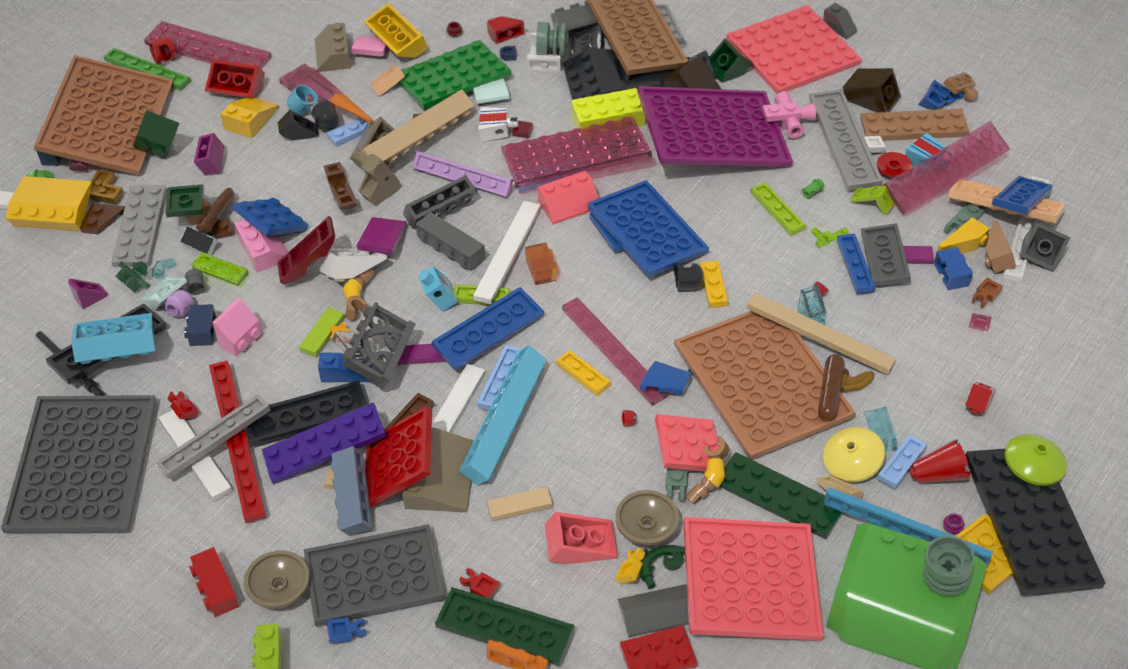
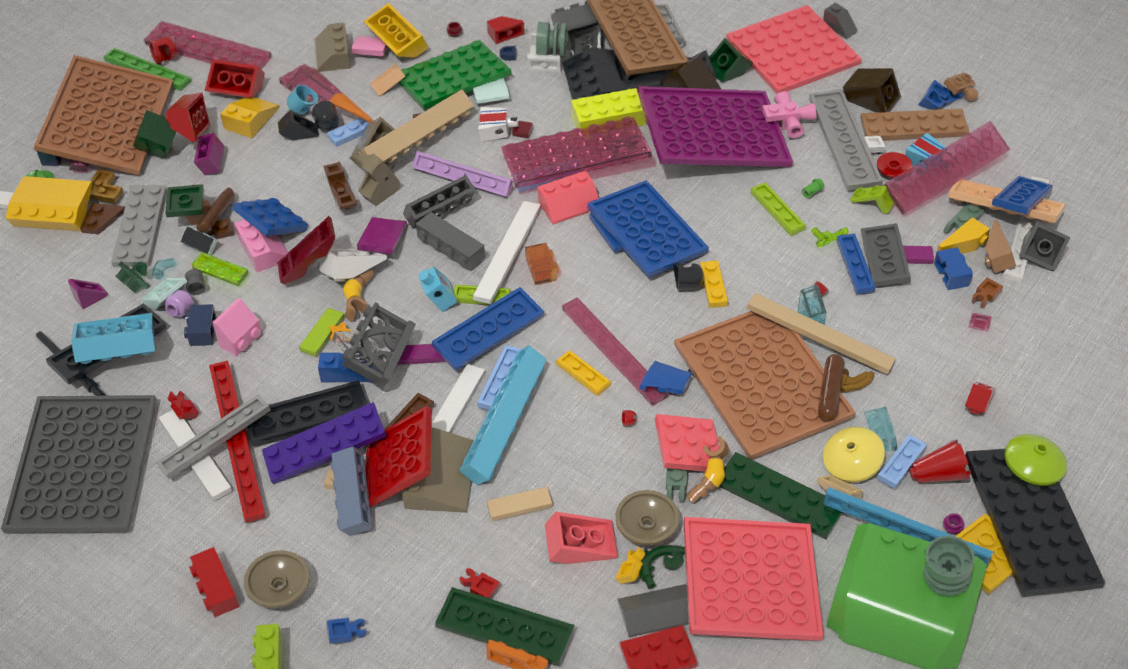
(189, 116): none -> red slope
(373, 574): dark grey plate -> none

